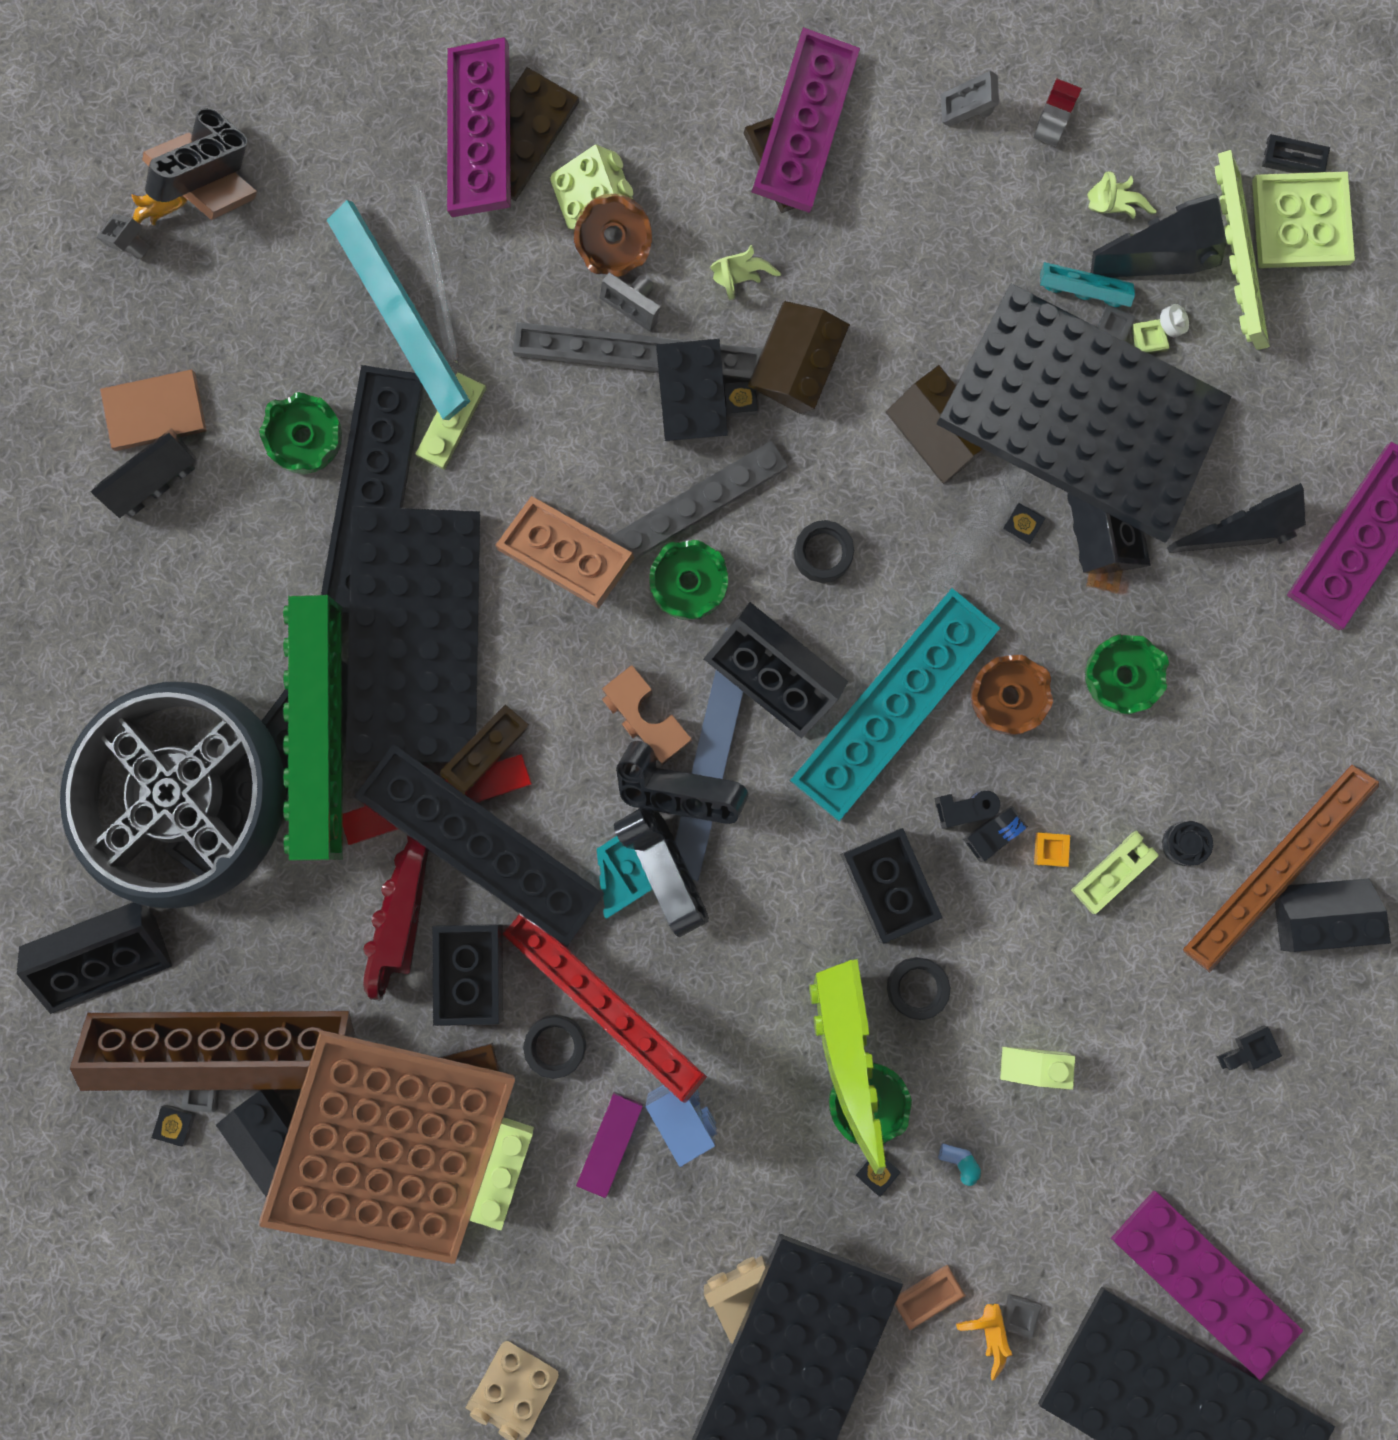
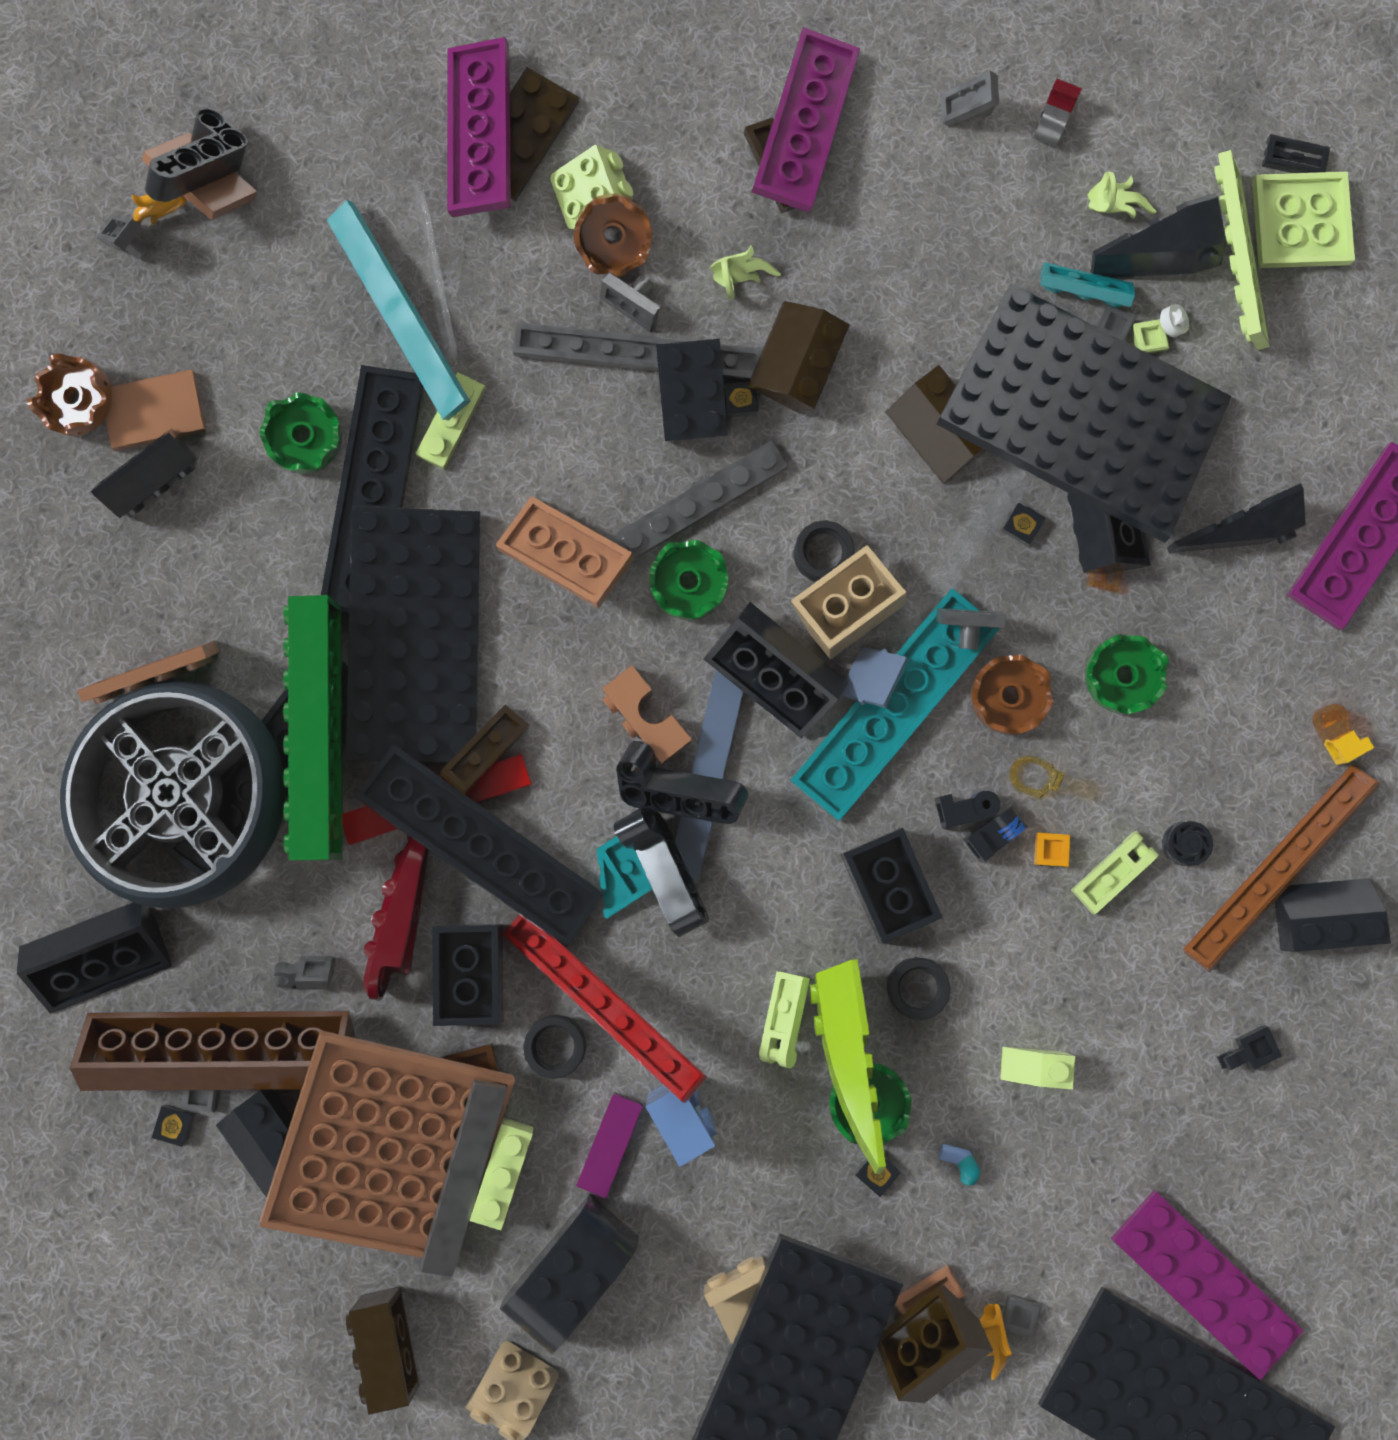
(54, 394): none -> dark orange plate
(141, 676): none -> nougat plate
(309, 974): none -> flat silver plate
(383, 1350): none -> dark brown brick
(463, 1178): none -> flat silver tile
(570, 1274): none -> black brick
(784, 1019): none -> yellowish green plate
(849, 602): none -> tan slope
(874, 676): none -> sand blue piece
(932, 1346): none -> dark brown slope
(970, 623): none -> flat silver tile
(1054, 782): none -> clear yellow piece
(1338, 735): none -> leg

